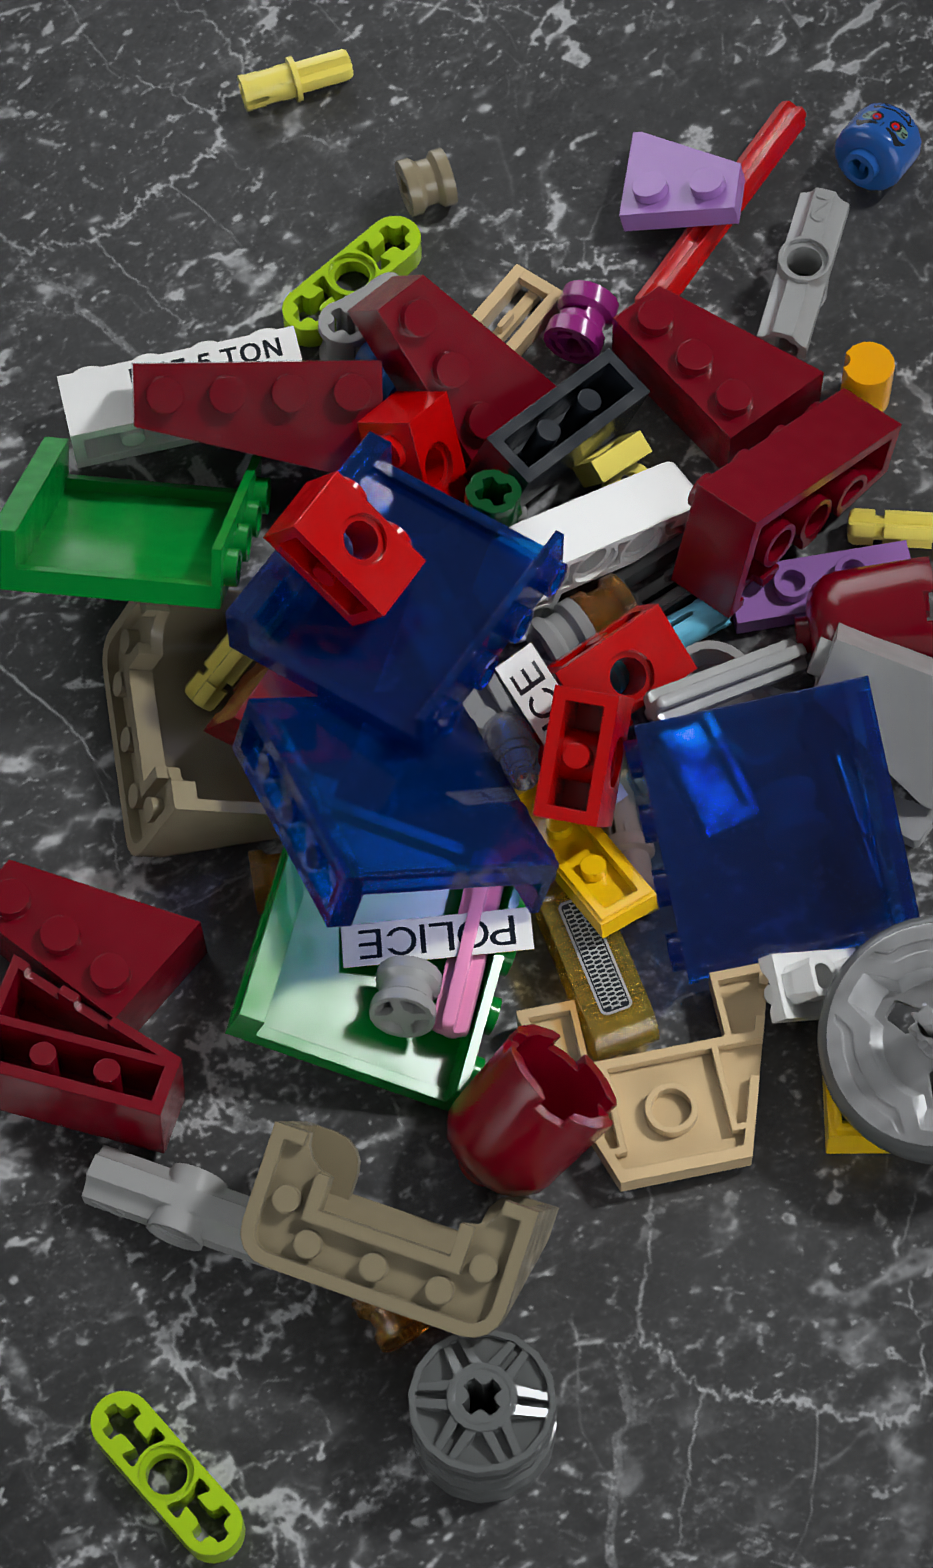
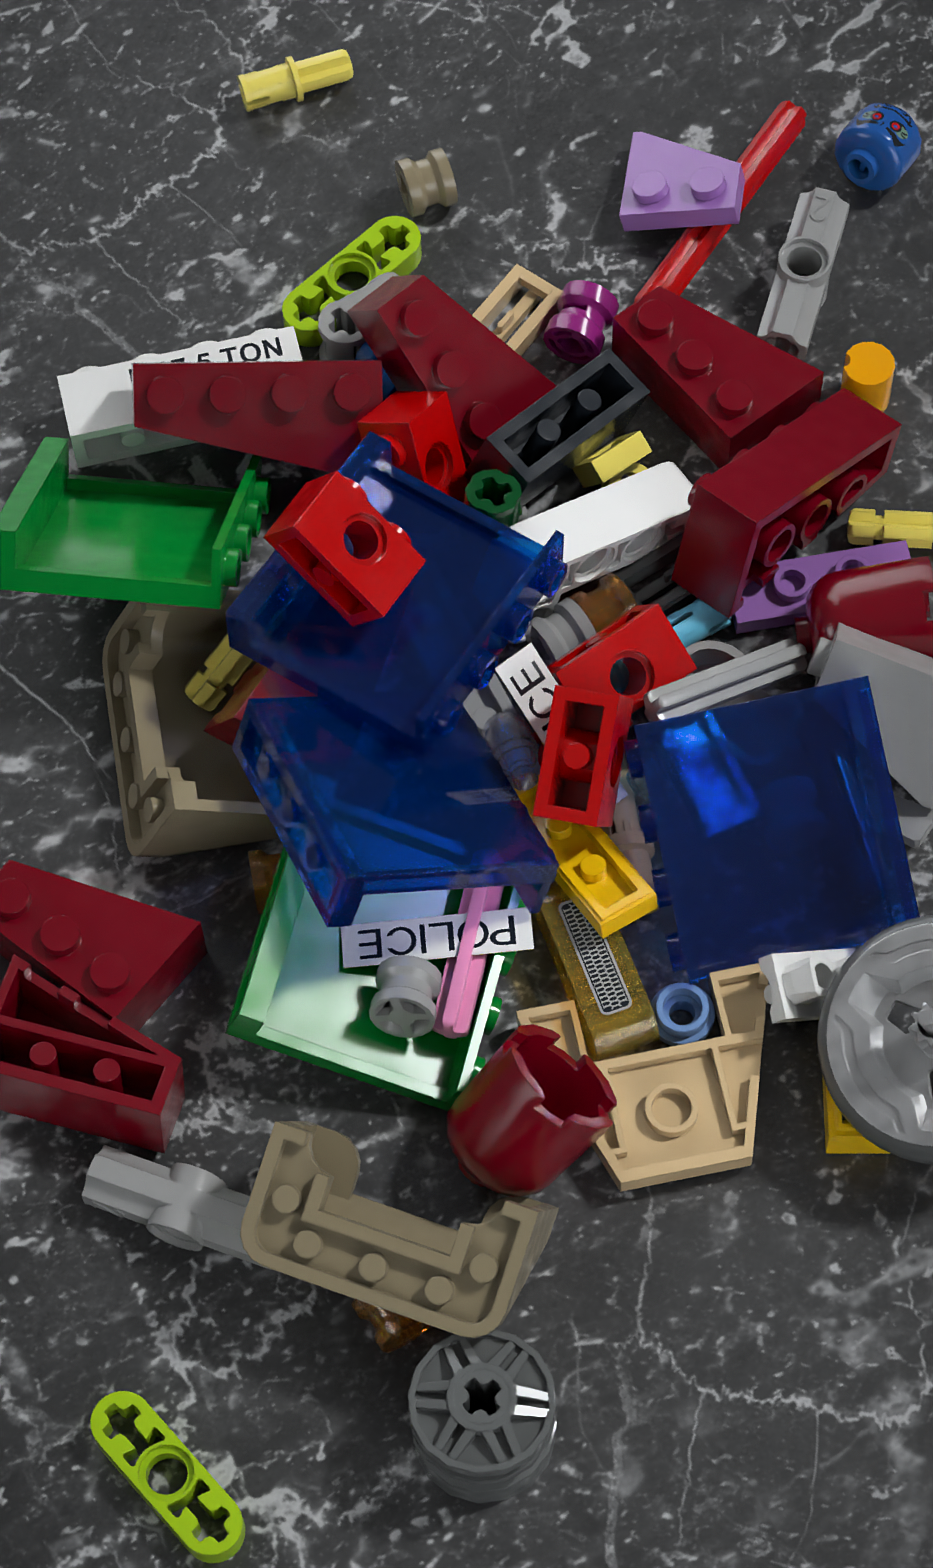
(683, 997): none -> medium blue plate

